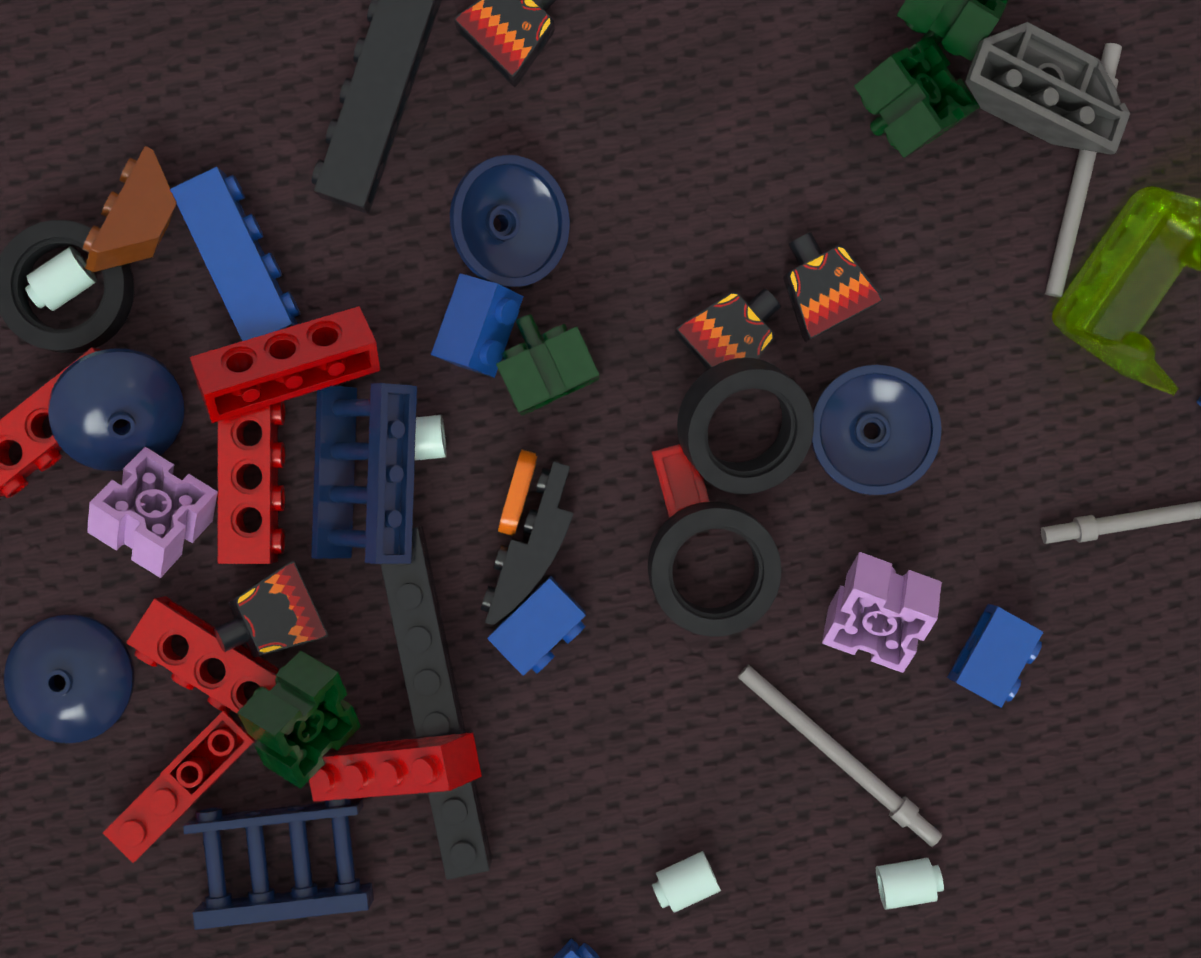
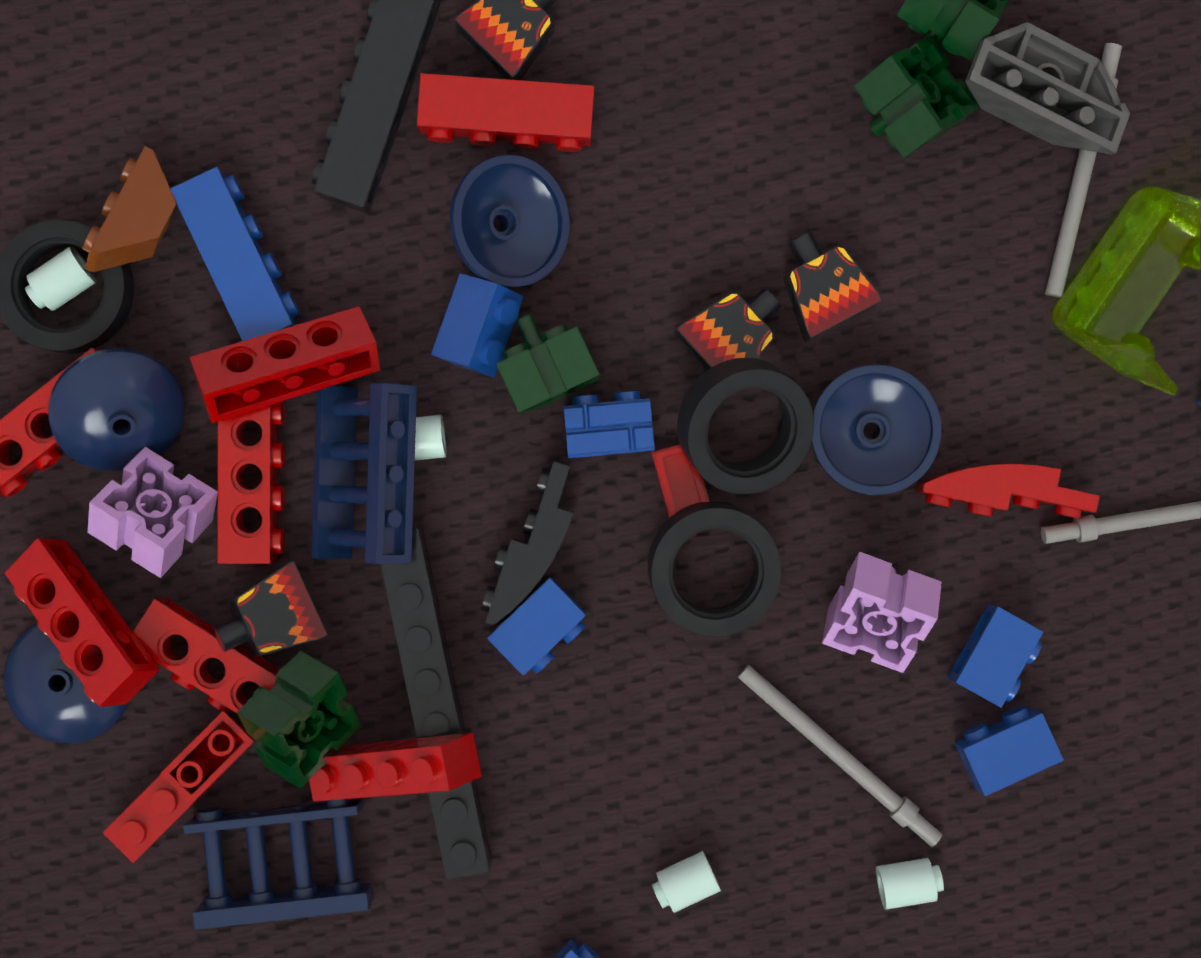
(81, 622): none -> red brick
(505, 111): none -> red brick
(517, 492): orange tile -> none
(608, 426): none -> blue brick
(991, 487): none -> red slope
(1008, 749): none -> blue brick

